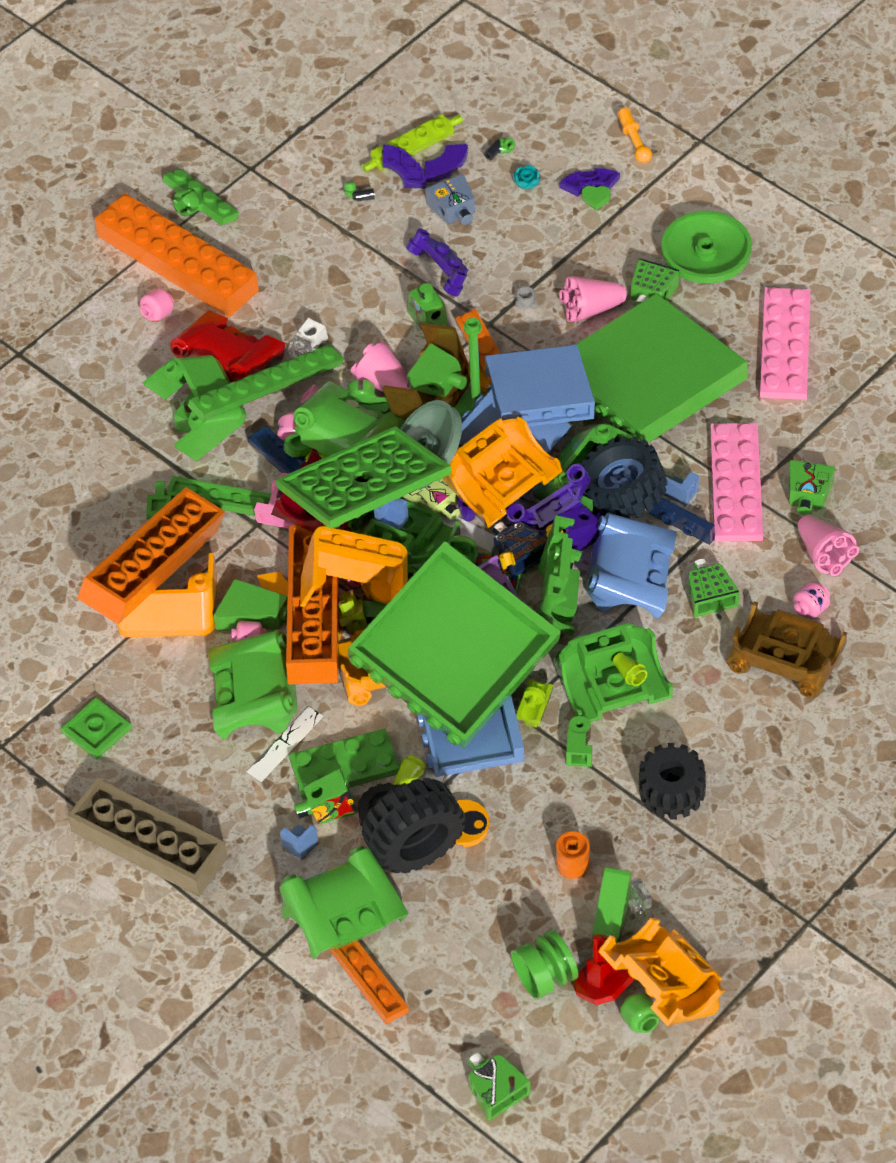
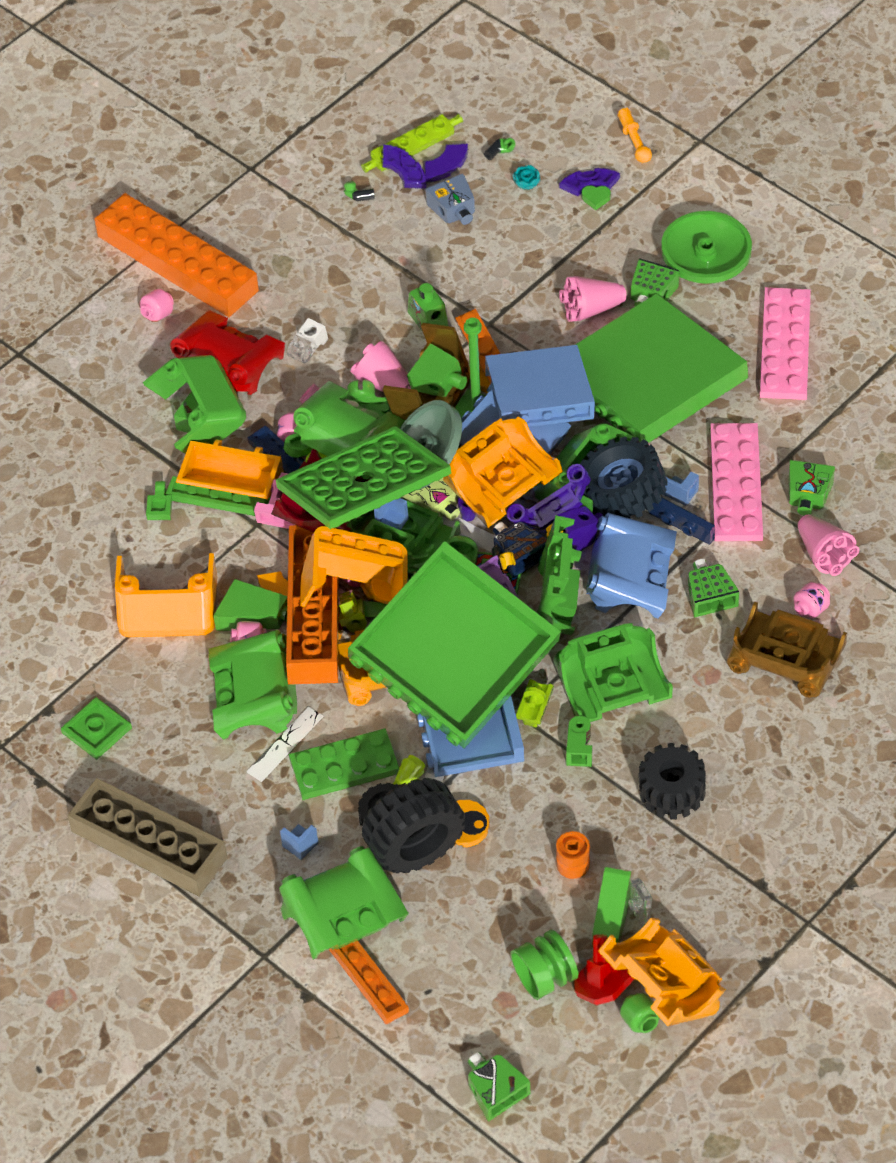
(150, 555): orange brick -> none
(195, 197): bright green plate -> none
(230, 469): none -> light orange piece
(265, 382): bright green plate -> none
(327, 799): bright green torso -> none
(443, 257): dark purple plate -> none
(525, 297): light grey plate -> none
(631, 670): lime cone -> none

